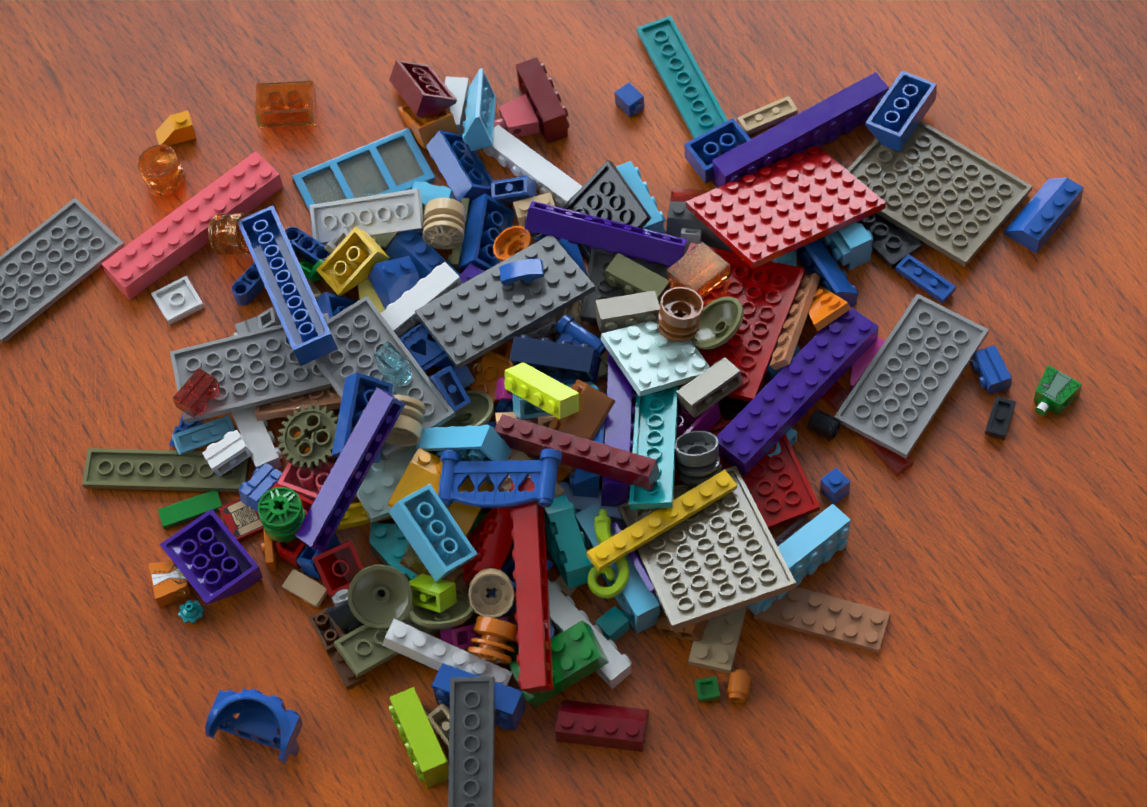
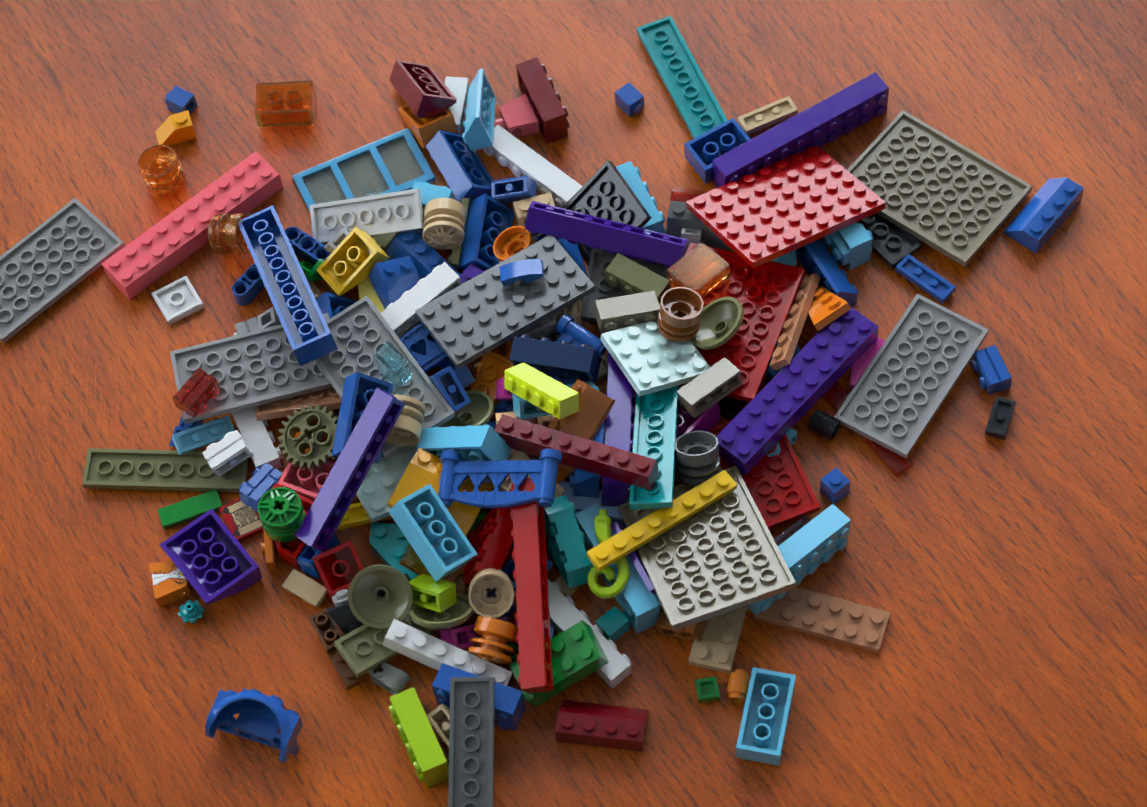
(180, 100): none -> blue brick
(390, 678): none -> light grey piece
(765, 716): none -> medium azure brick
(901, 110): blue slope -> none
(1055, 391): green torso -> none

